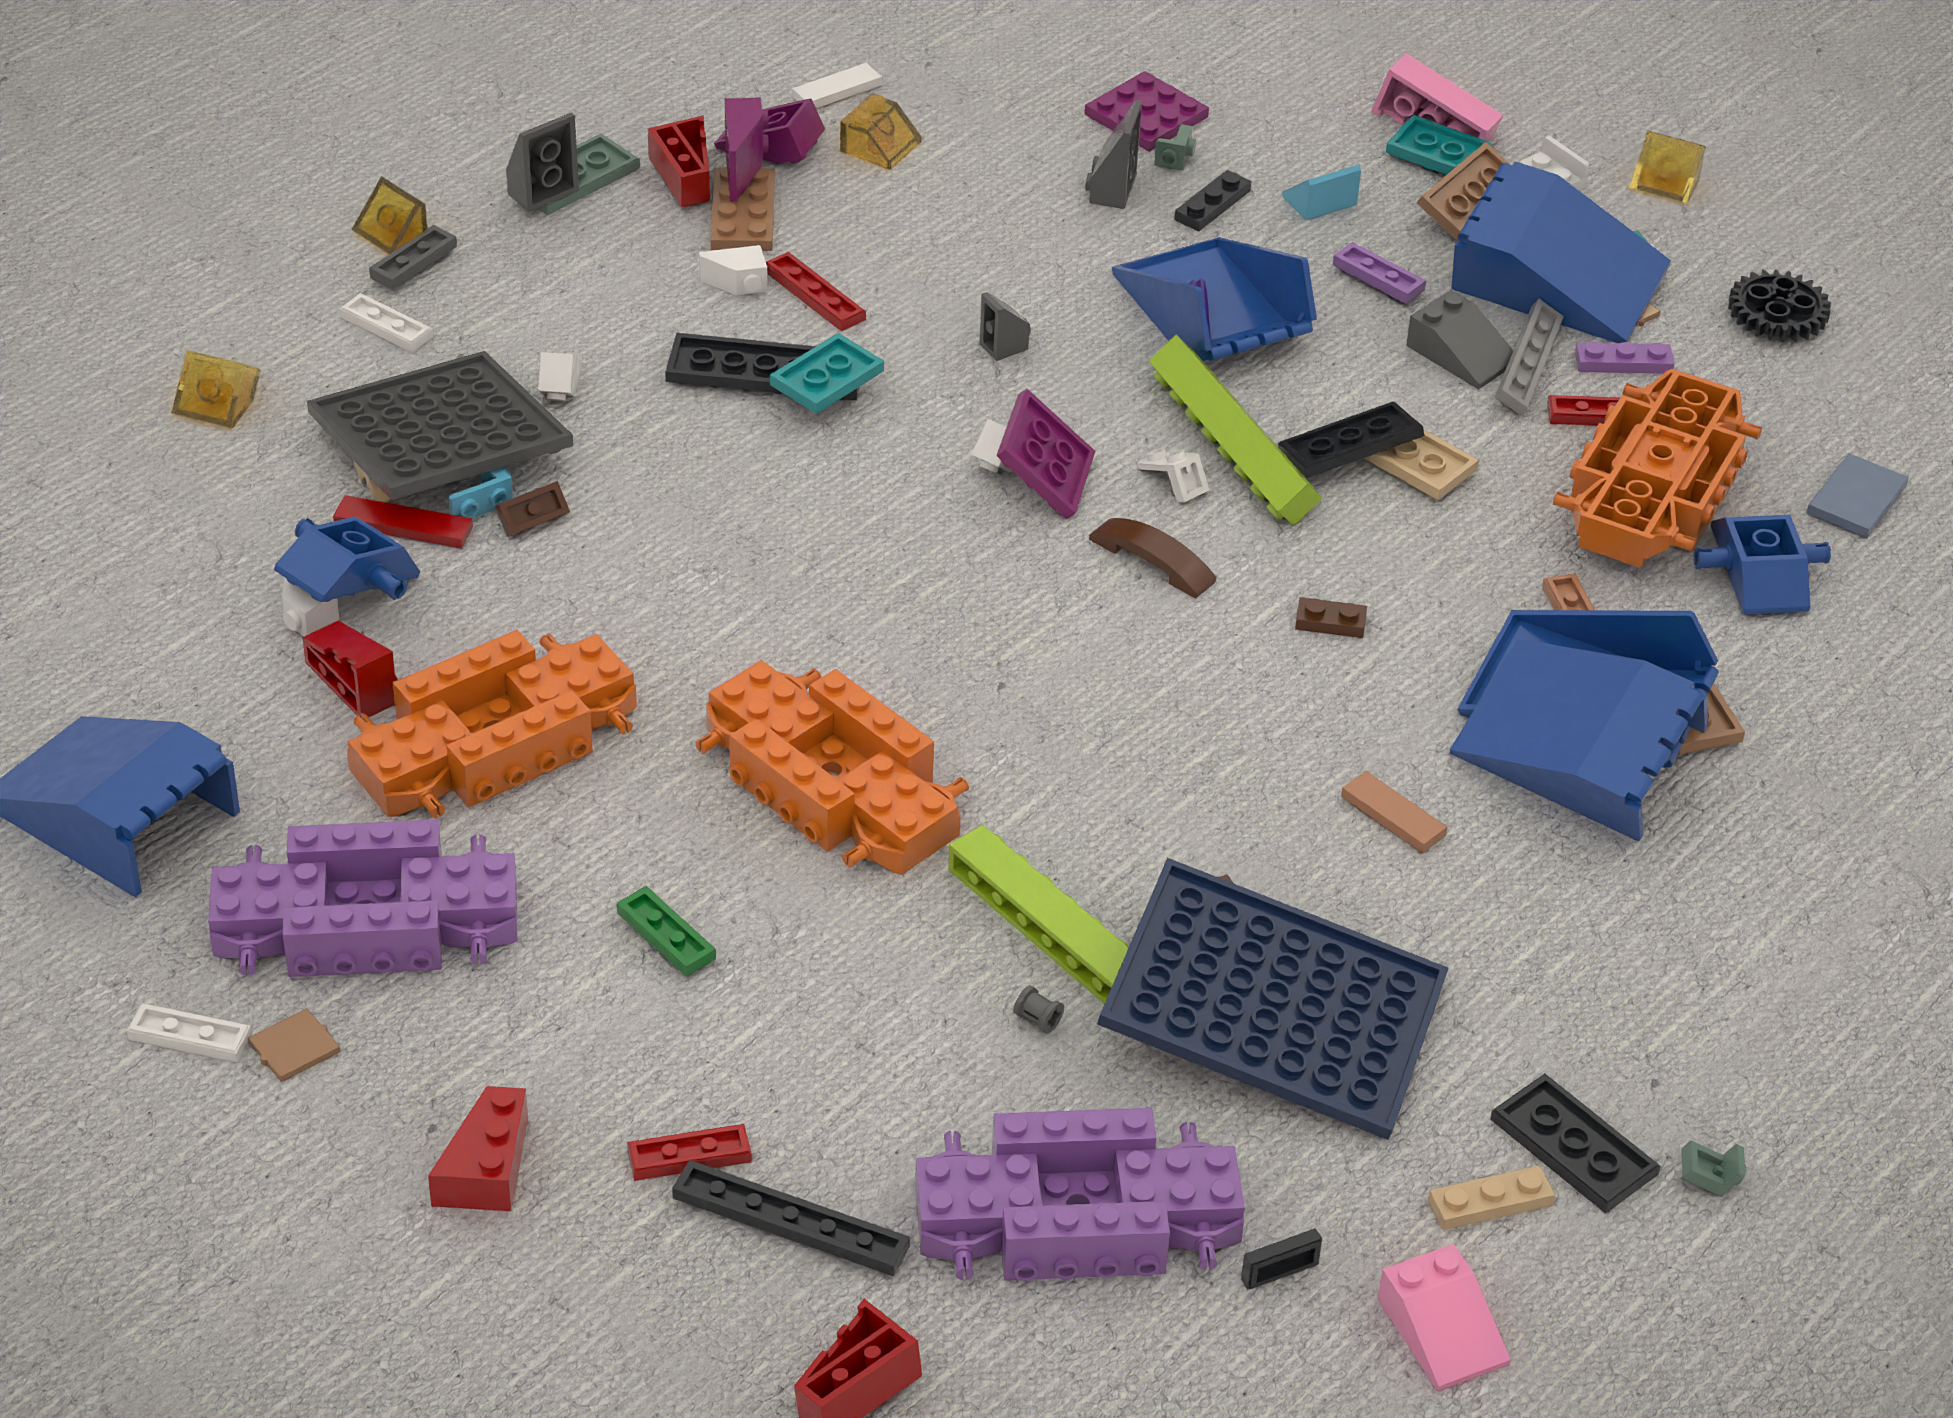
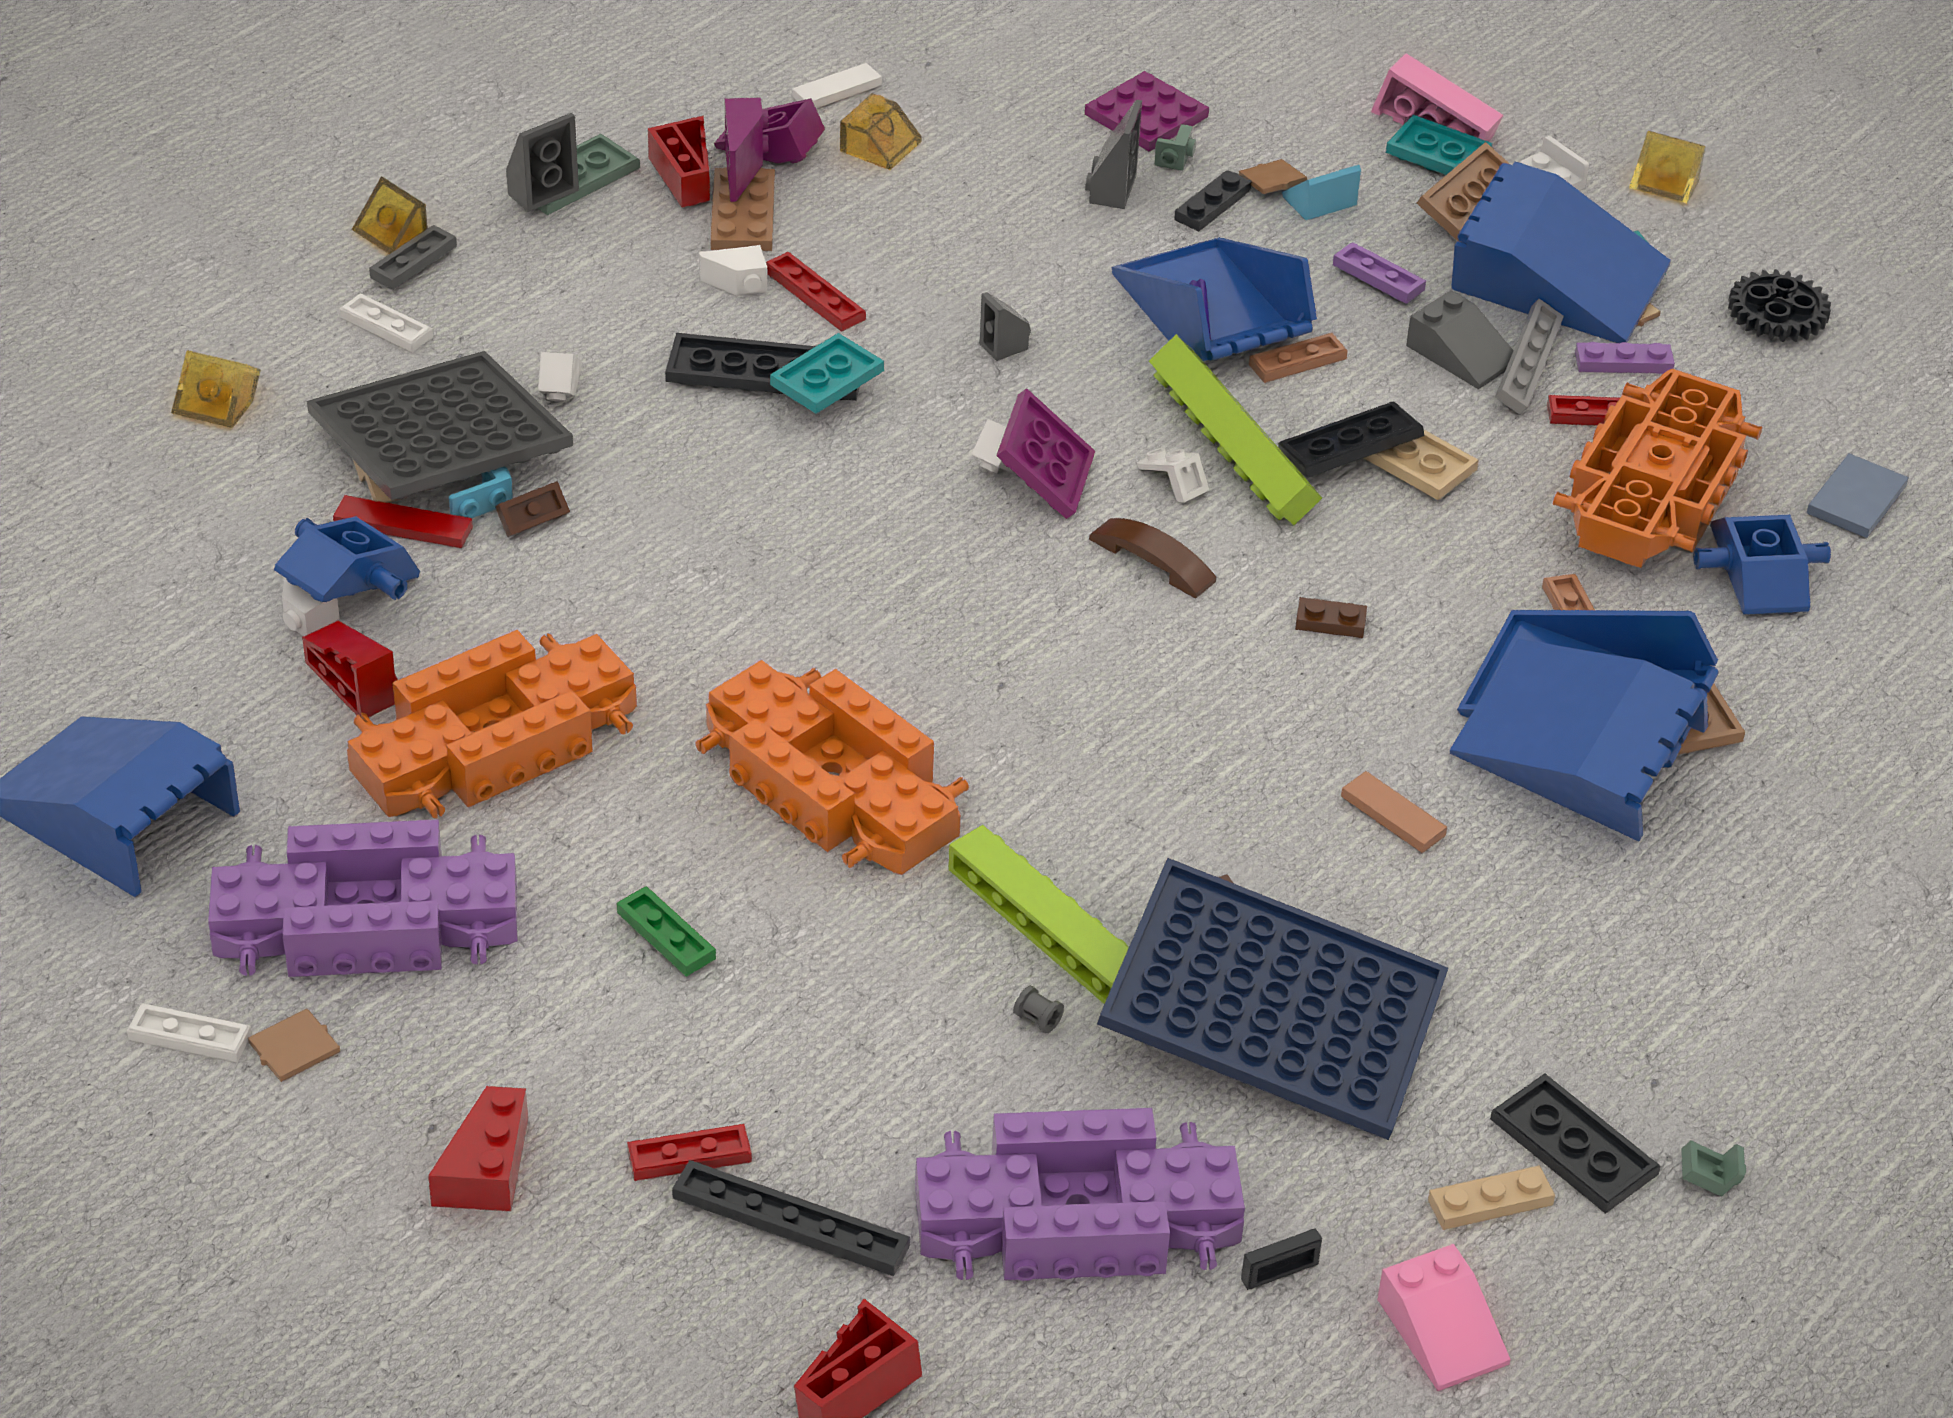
(1273, 176): none -> medium nougat piece
(1298, 357): none -> nougat tile

